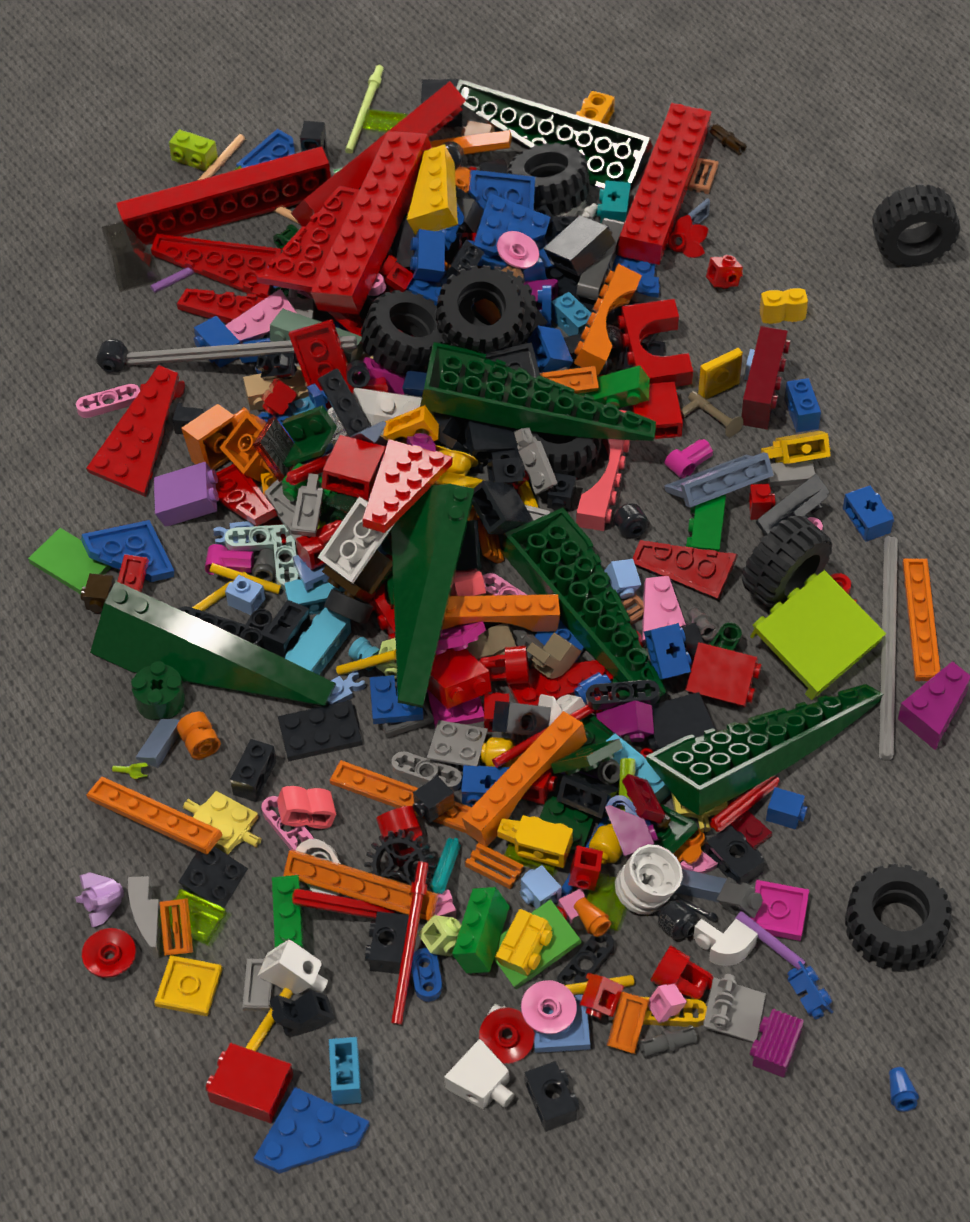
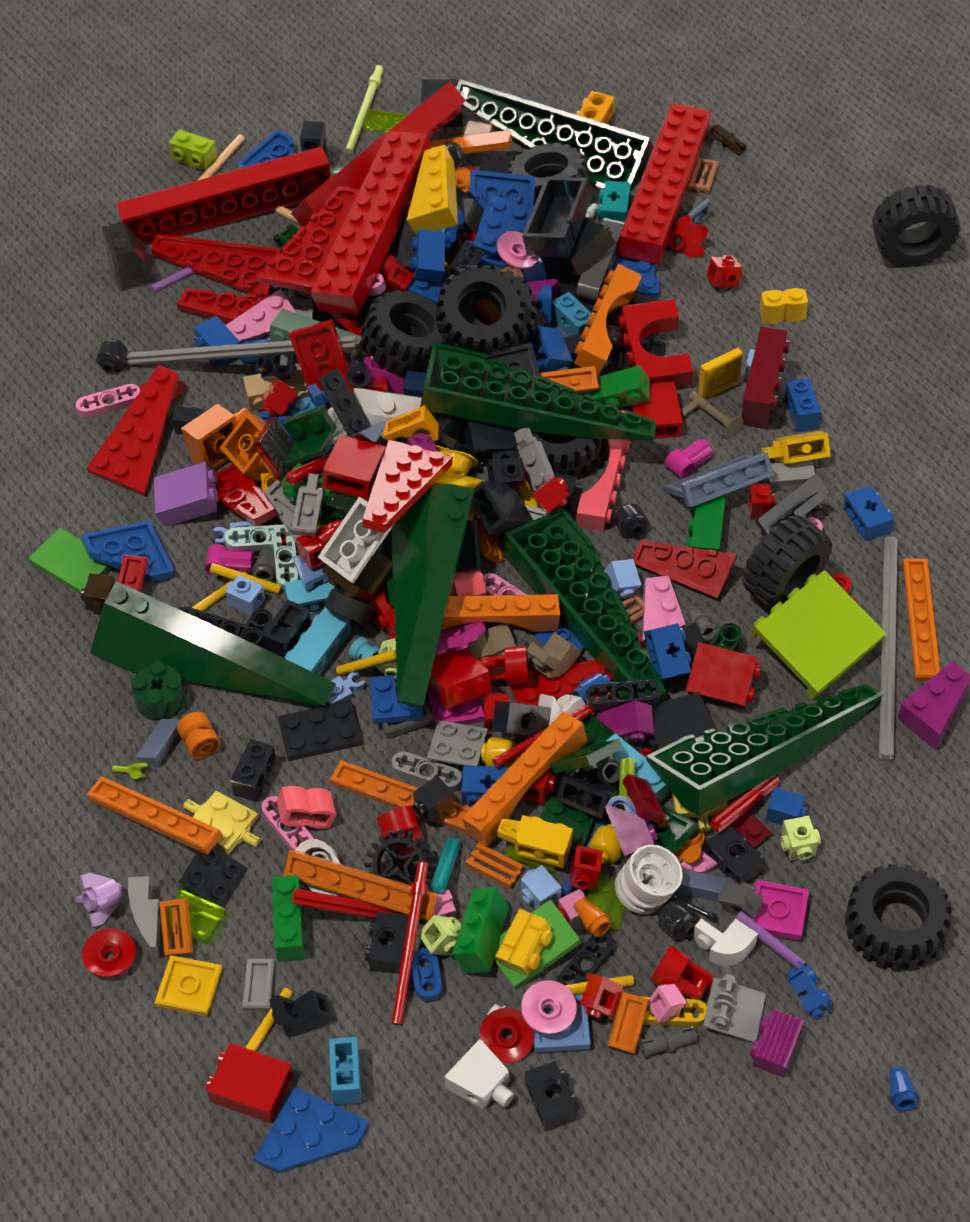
(292, 968): white torso -> none
(551, 494): none -> red brick
(557, 217): none -> black piece
(799, 838): none -> yellowish green brick

